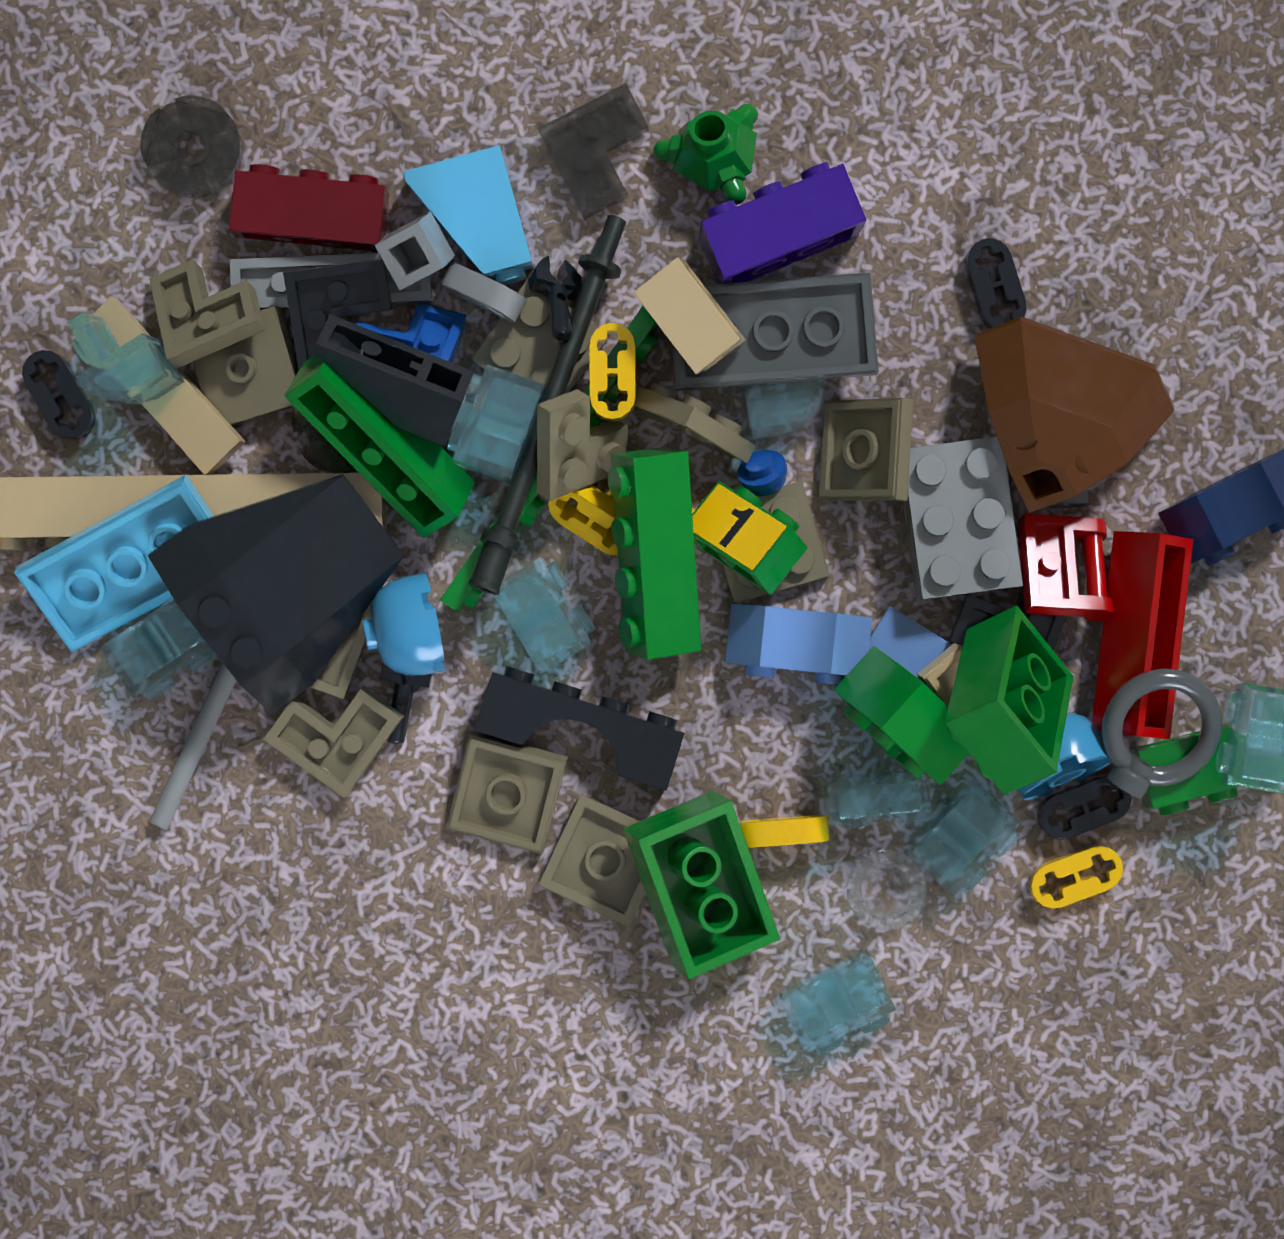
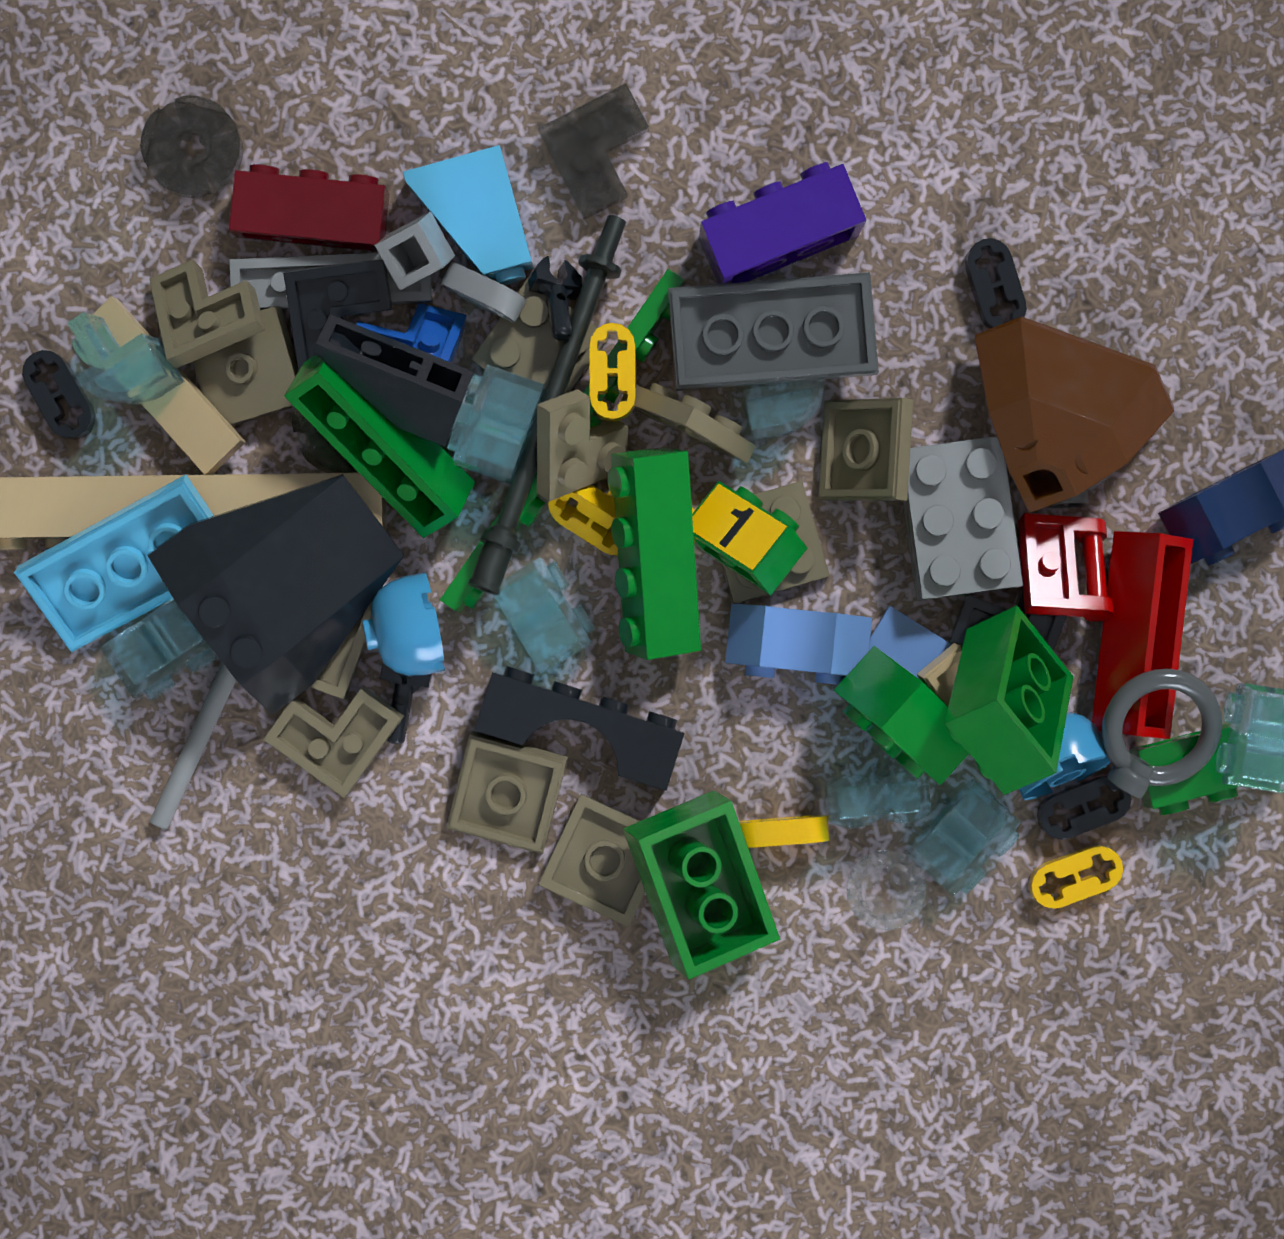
(689, 315): tan hinge -> none
(714, 150): green rock -> none
(763, 473): blue plate -> none
(836, 1003): clear light blue brick -> none

